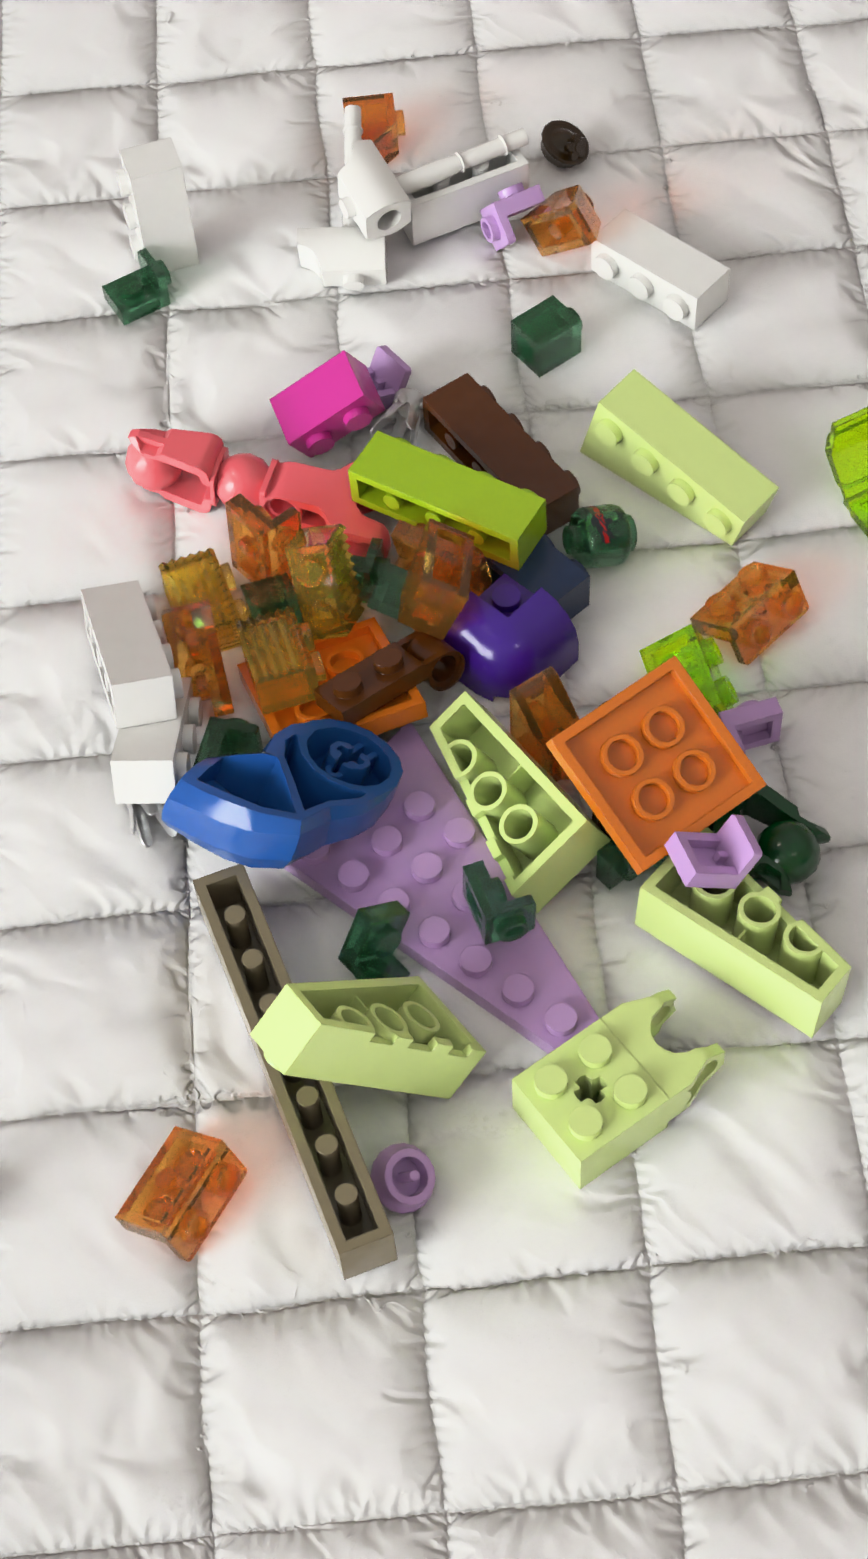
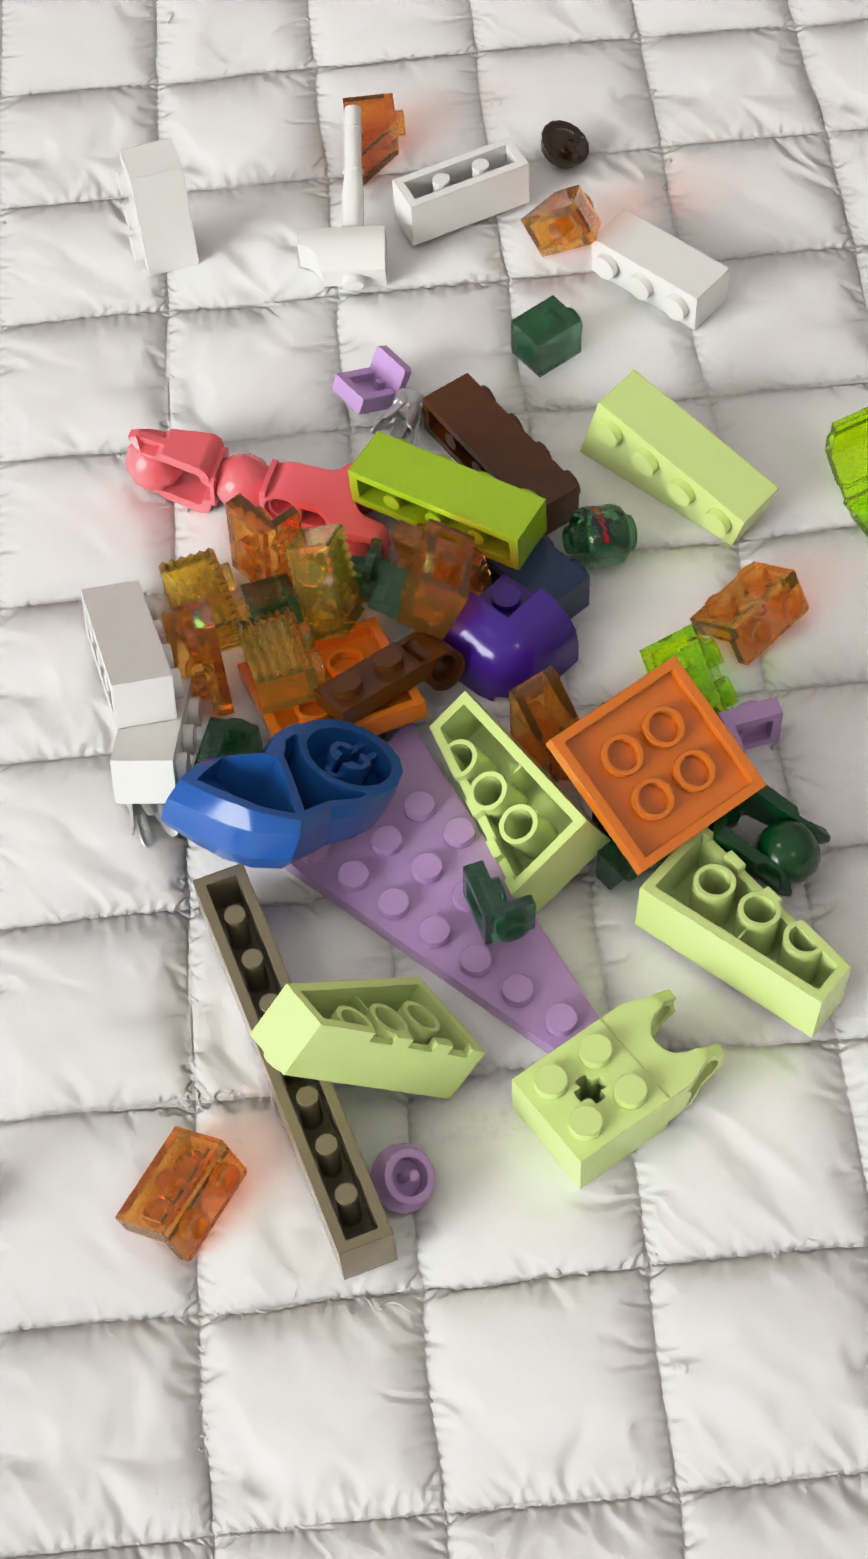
(139, 291): clear green bracket -> none
(327, 405): dark pink brick -> none
(373, 940): clear green bracket -> none
(380, 199): white piece -> none
(512, 201): lavender bracket -> none
(715, 858): lavender bracket -> none

